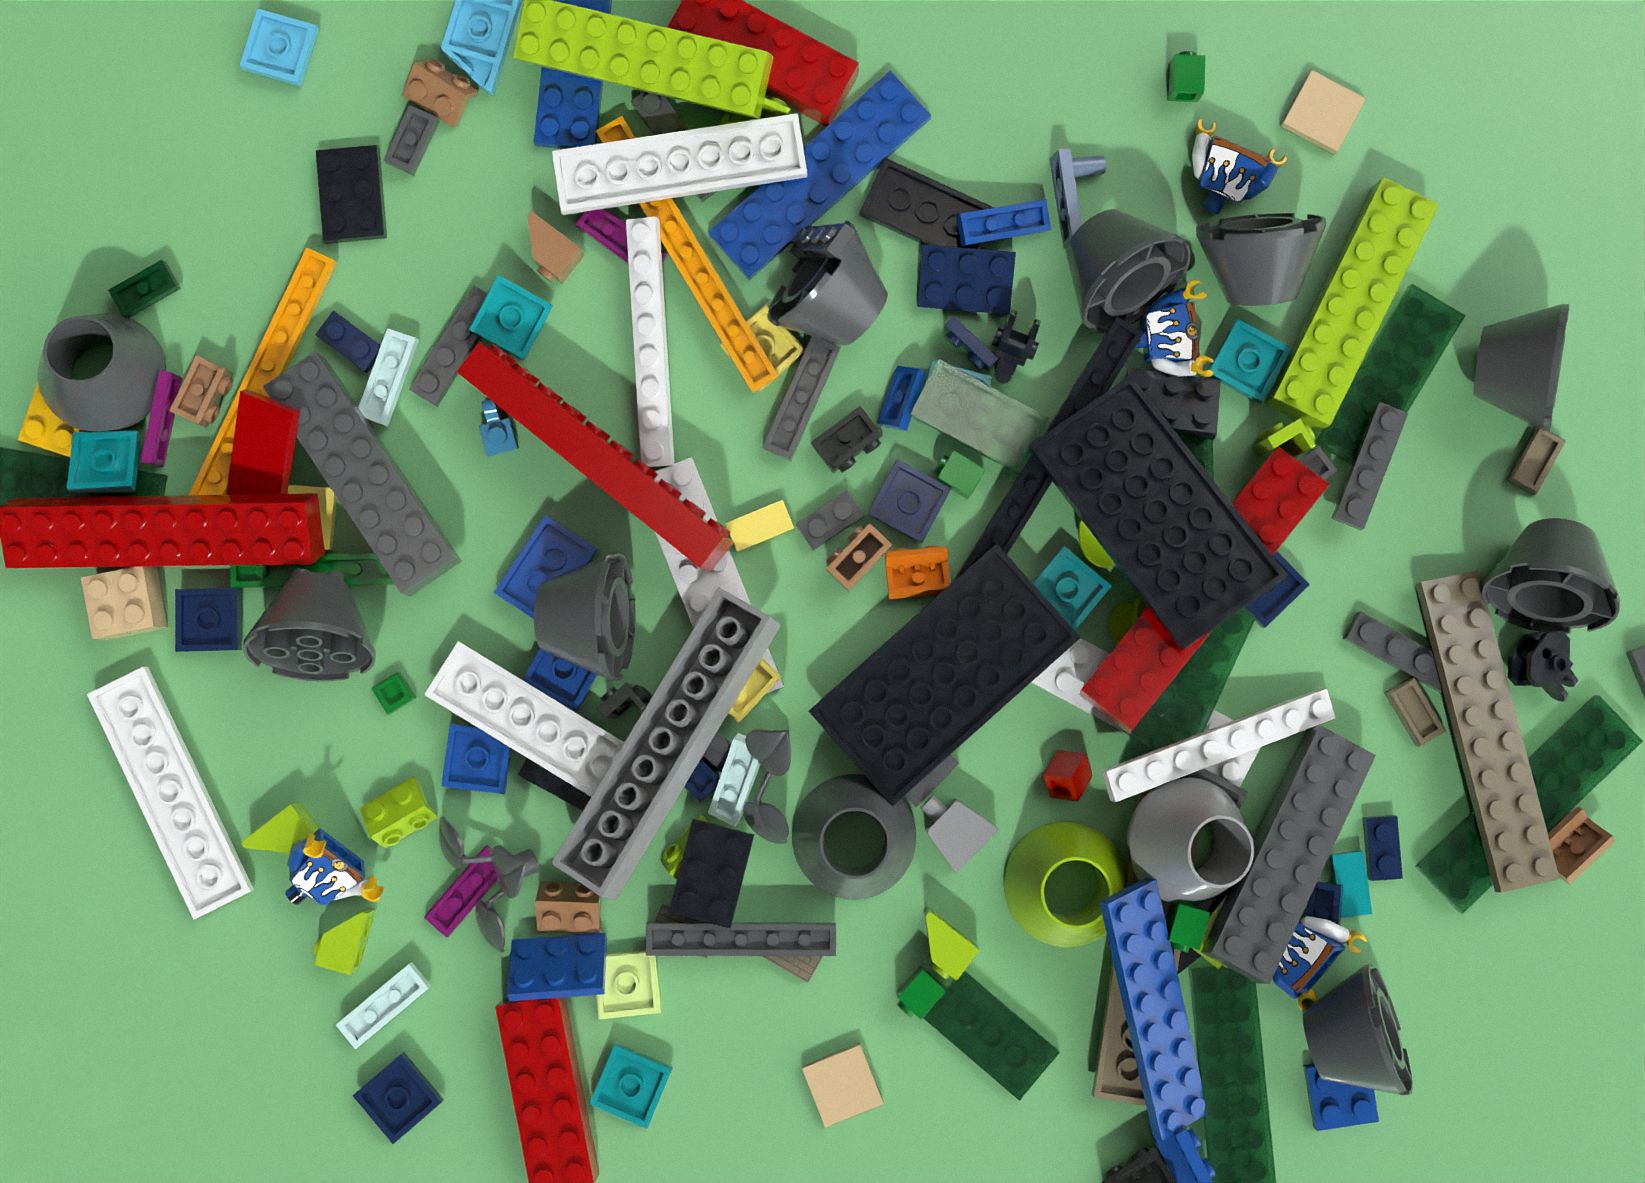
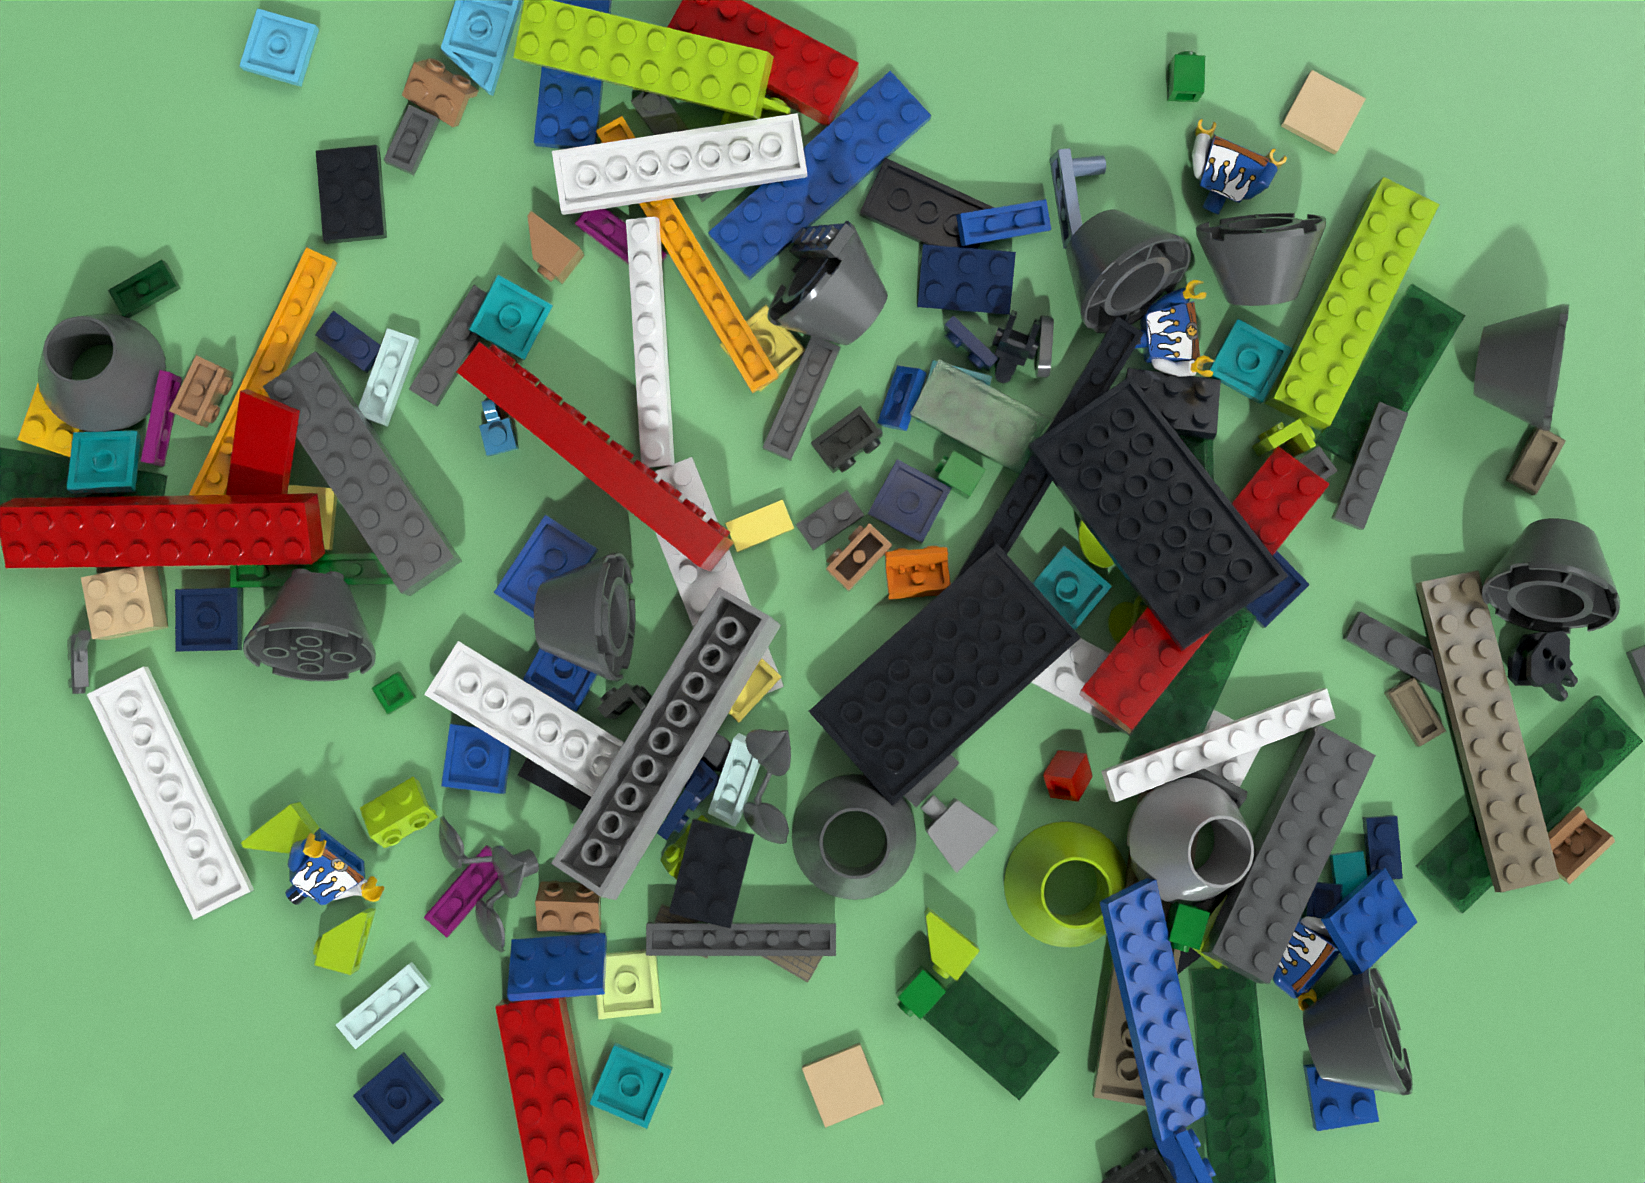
(78, 656): none -> dark grey piece
(688, 800): none -> dark blue plate
(1044, 349): none -> dark grey tile
(1369, 921): none -> blue plate

